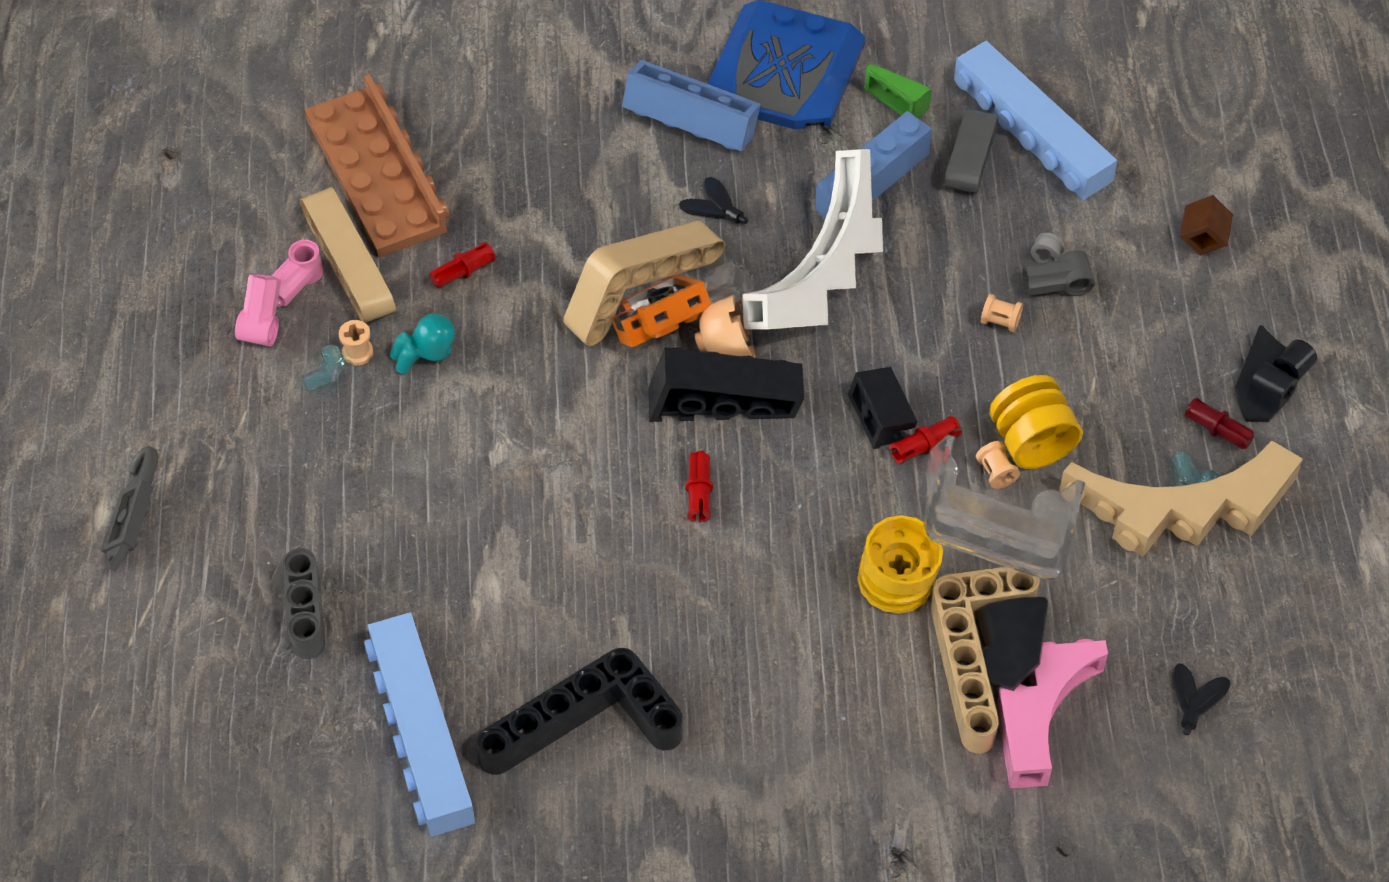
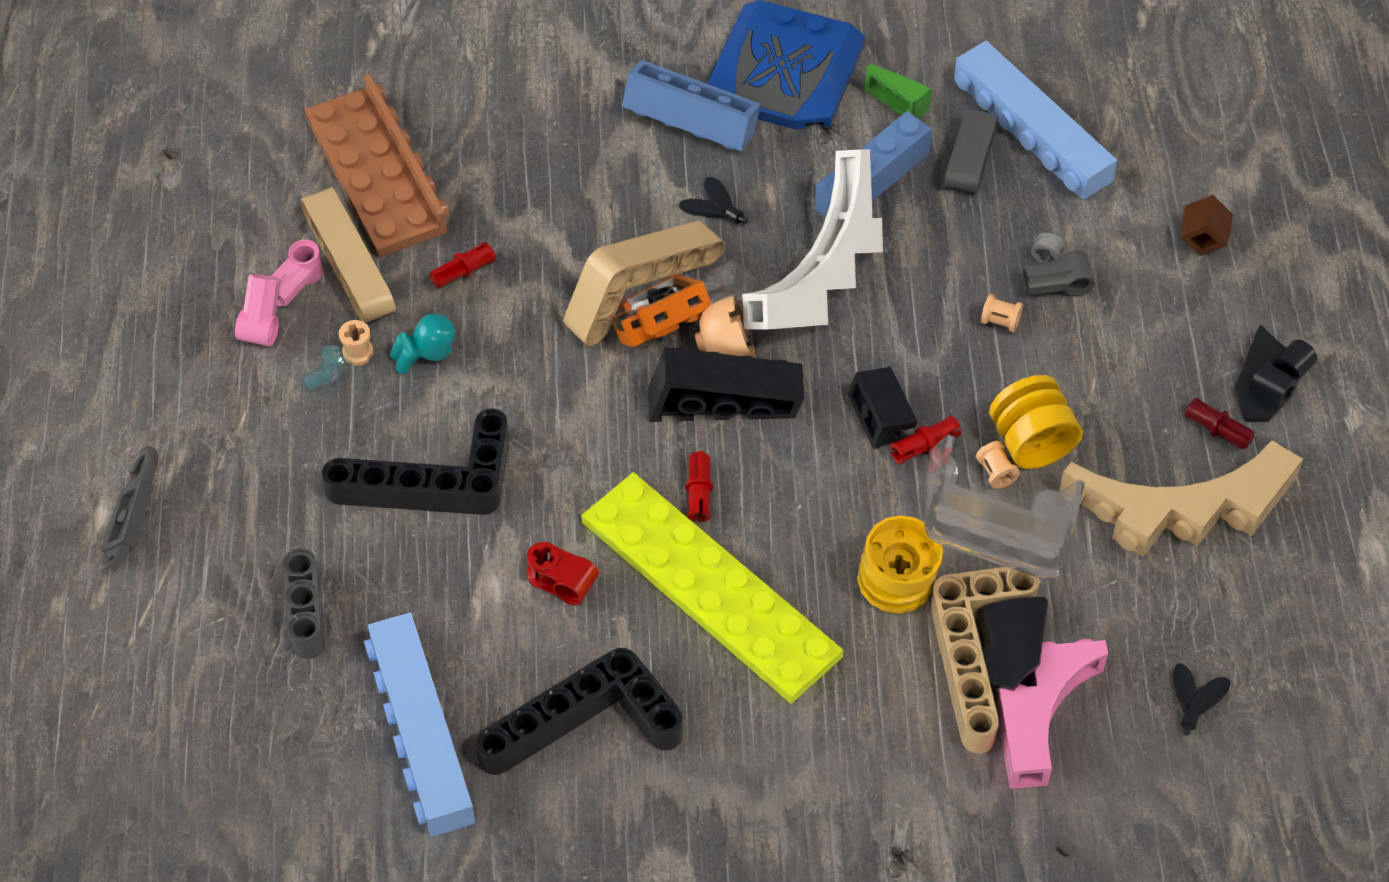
(428, 478): none -> black beam
(562, 574): none -> red piece
(713, 587): none -> neon yellow plate
(1187, 472): clear light blue arm -> none

